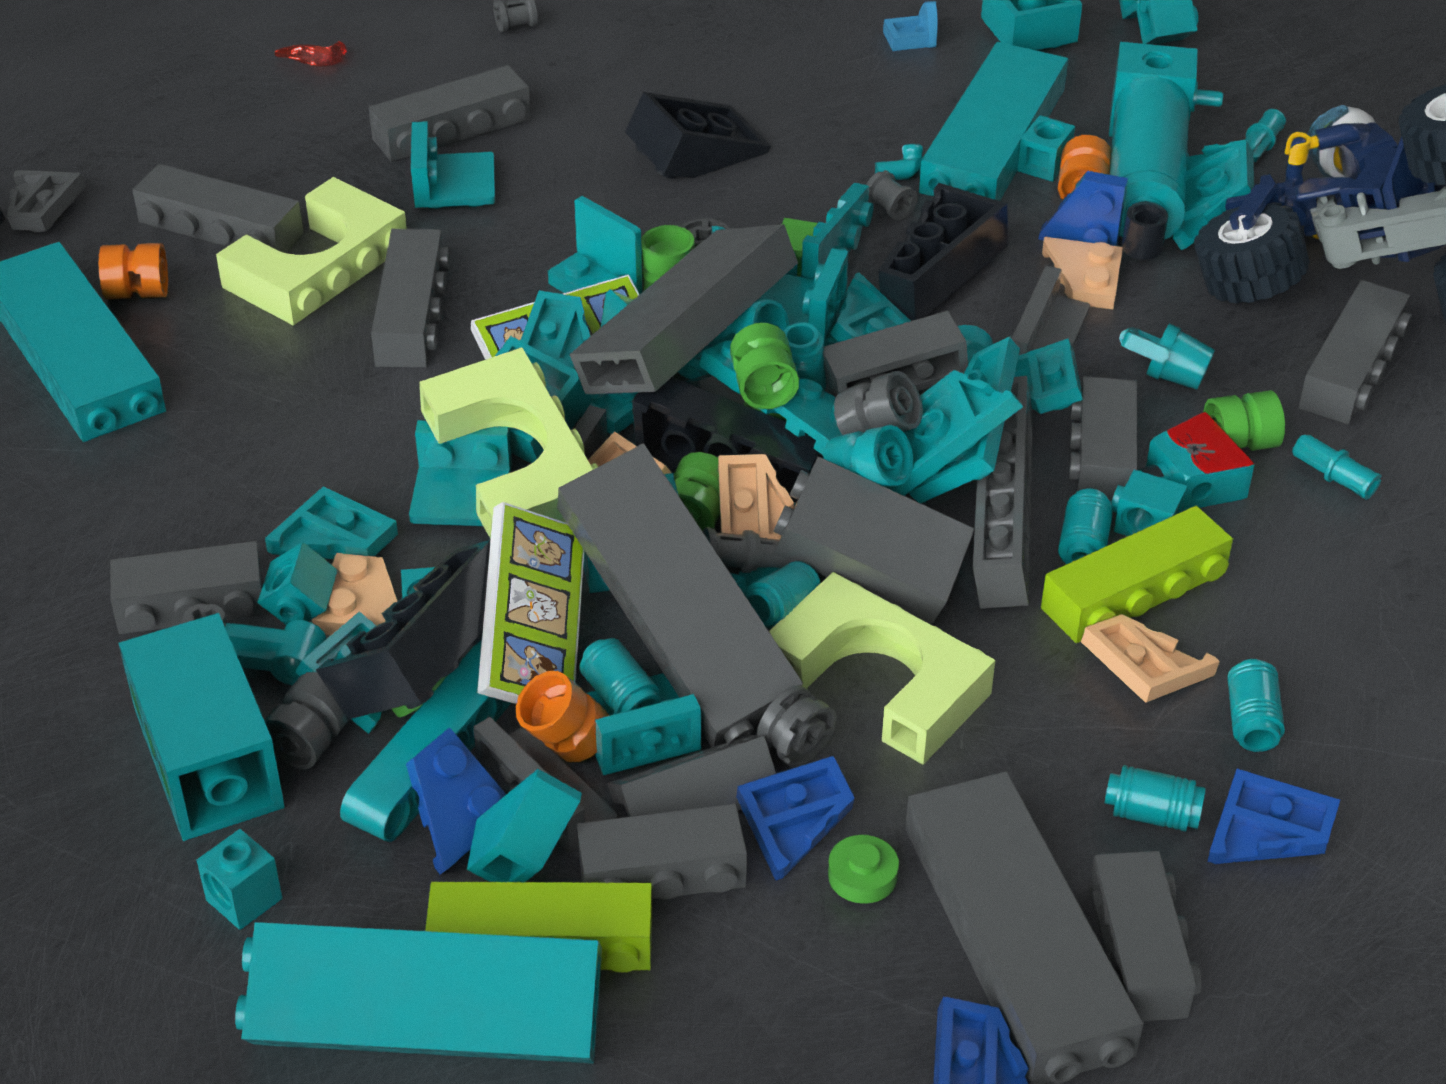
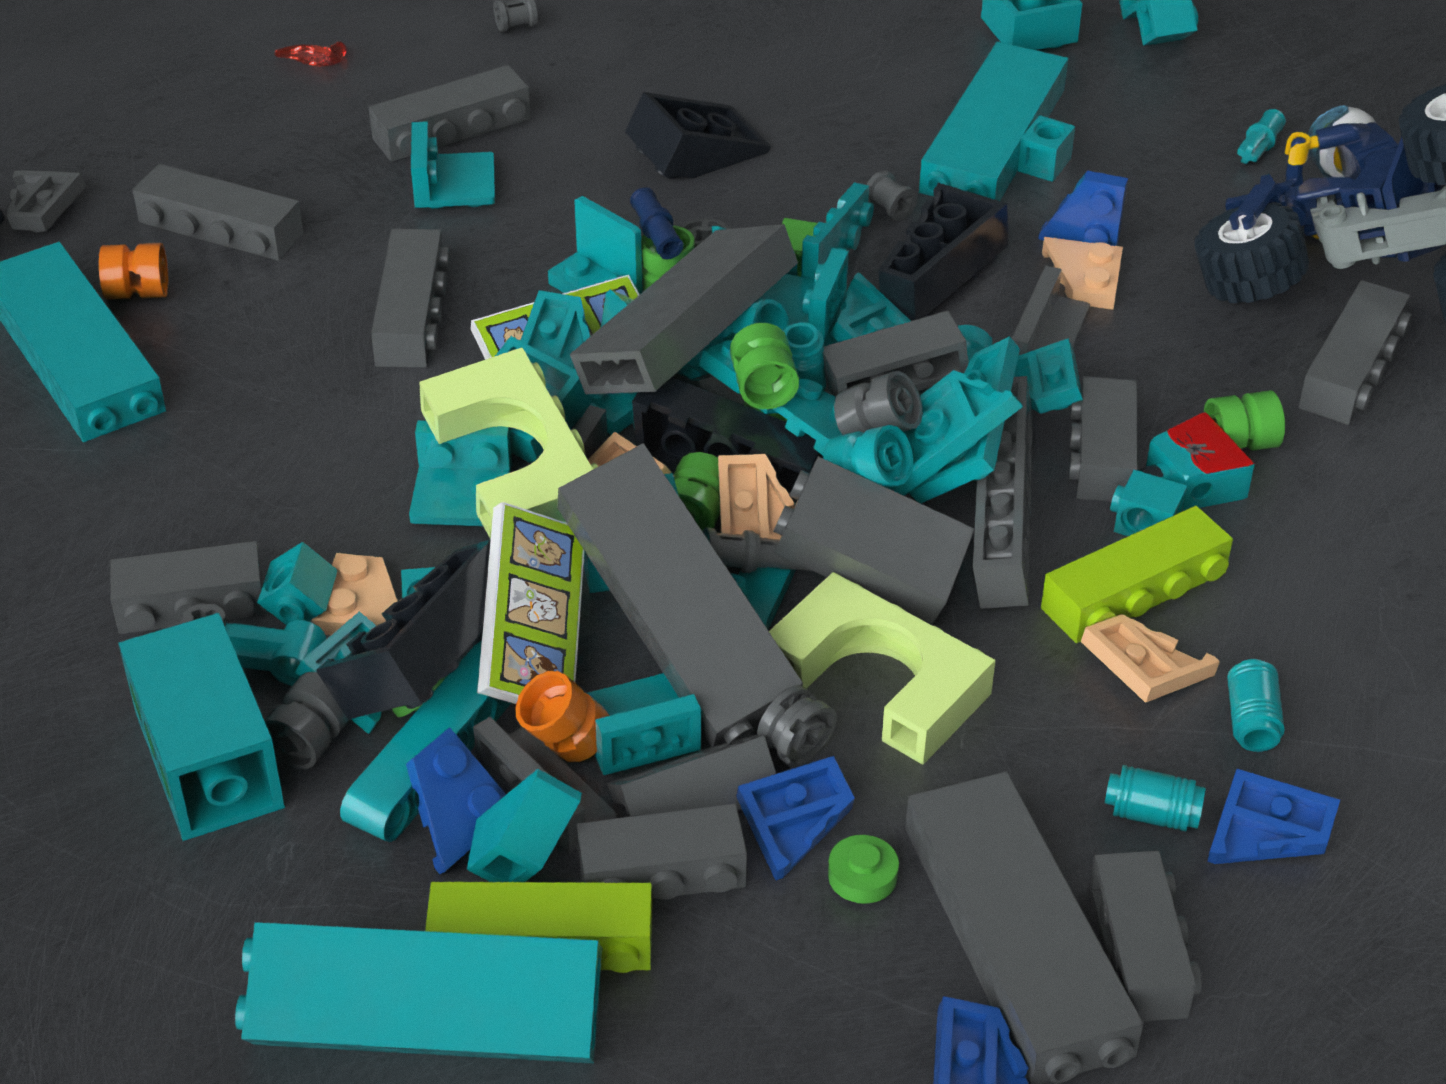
(239, 879): teal brick -> none
(300, 284): yellowish green arch -> none
(332, 526): teal wing -> none
(617, 676): teal head -> none
(656, 223): none -> dark blue pin
(781, 591): teal head -> none
(905, 167): teal arm -> none
(913, 31): dark azure tile -> none
(1079, 156): orange wheel -> none
(1085, 524): teal head -> none
(1150, 139): teal piece -> none
(1174, 356): teal piece -> none
(1210, 181): teal wing -> none
(1337, 466): teal axle -> none

